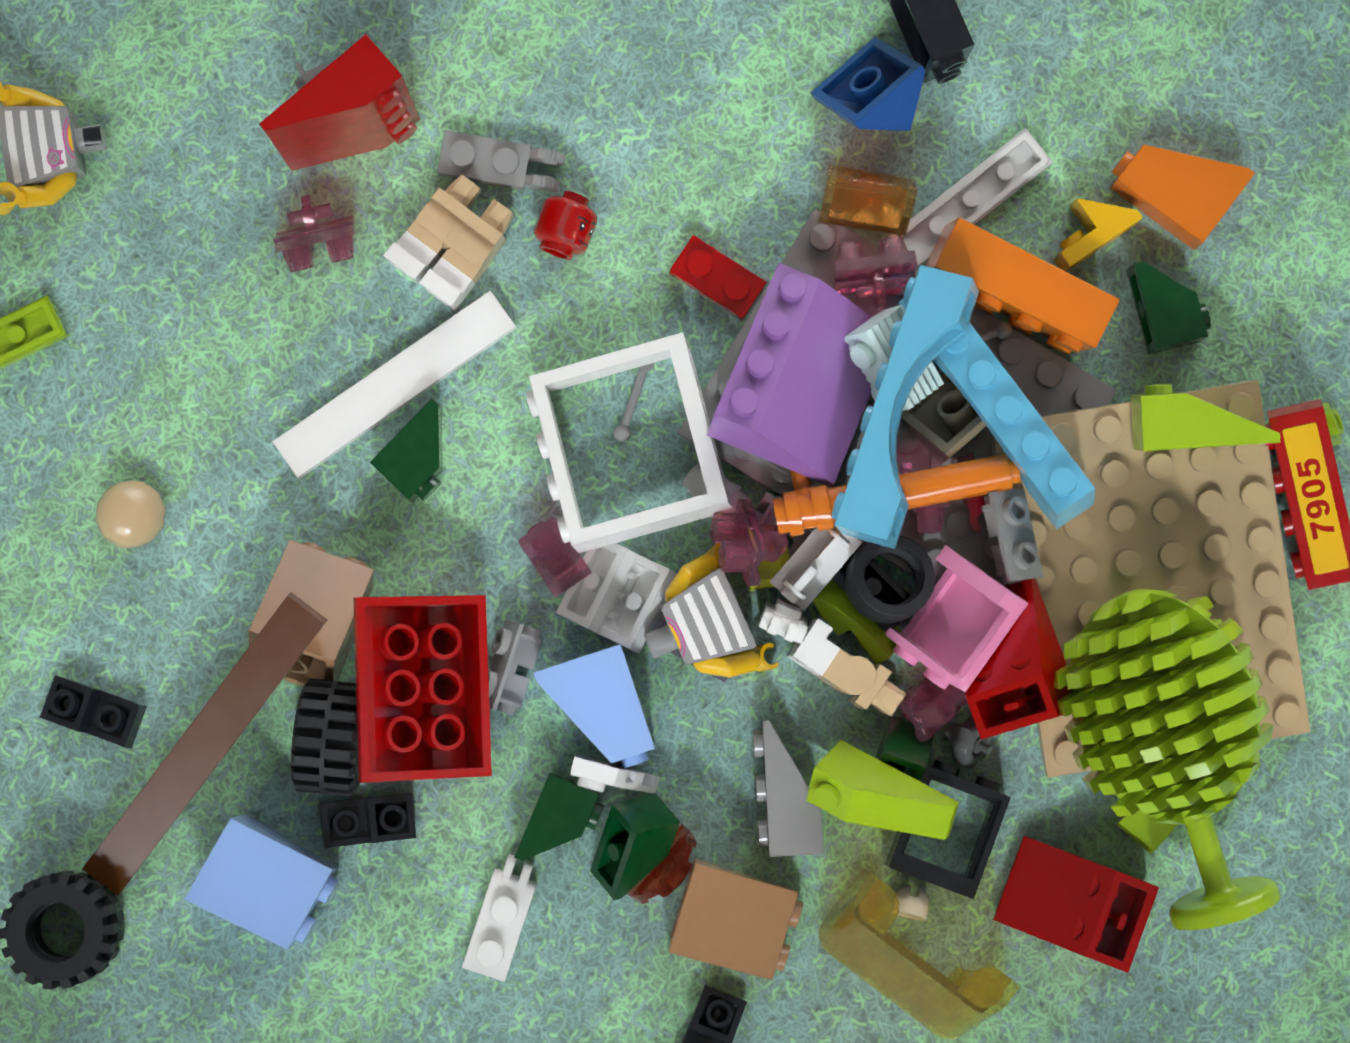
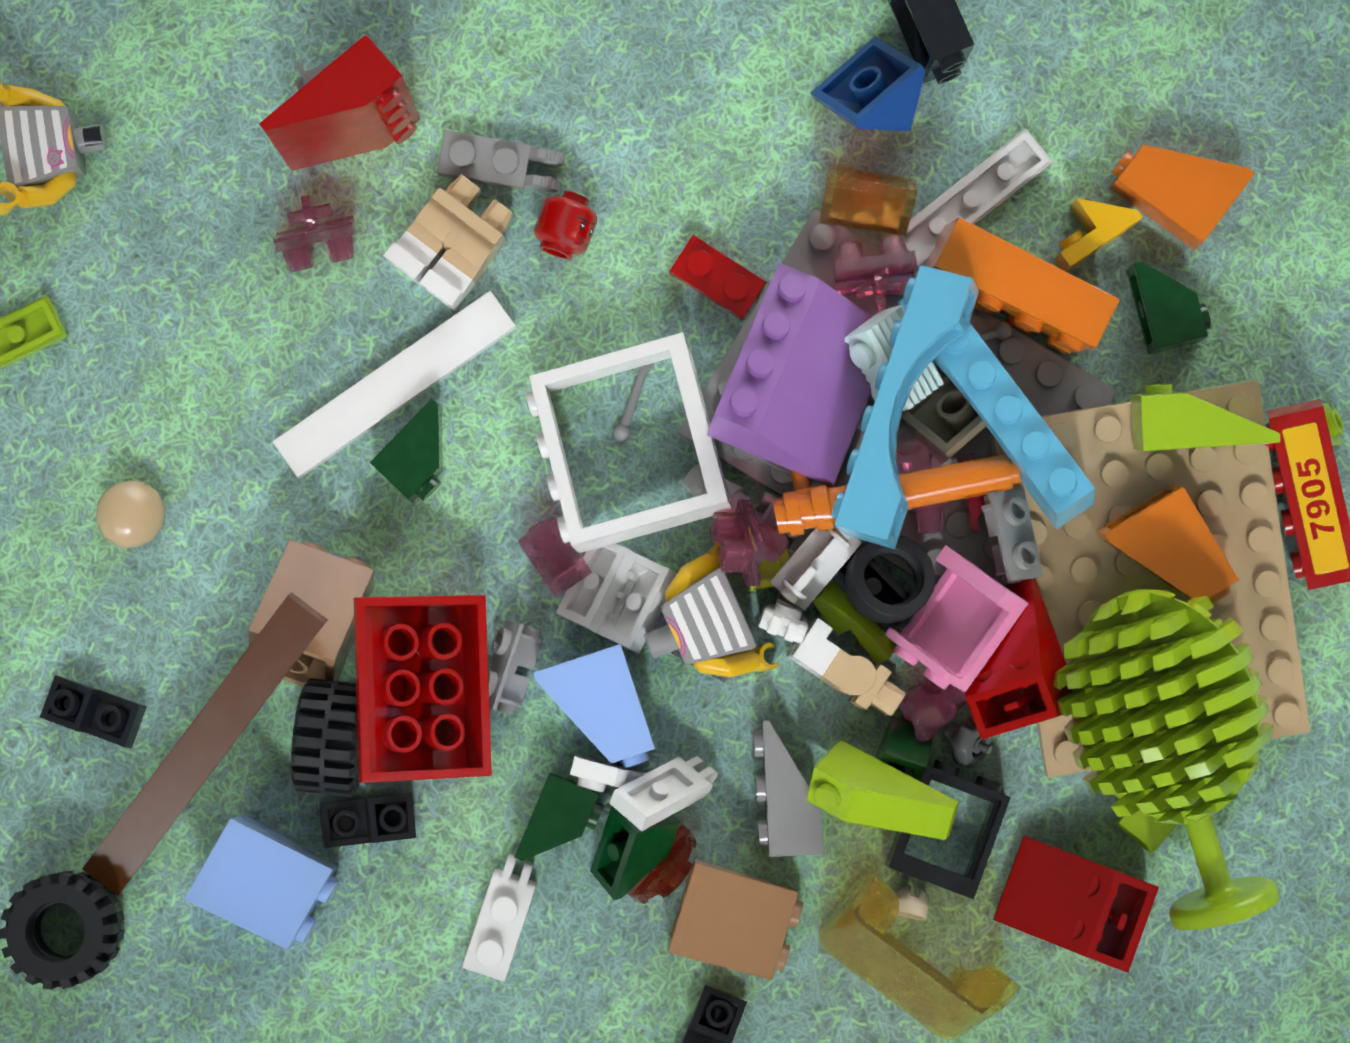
(663, 791): none -> white hinge
(1172, 544): none -> orange slope

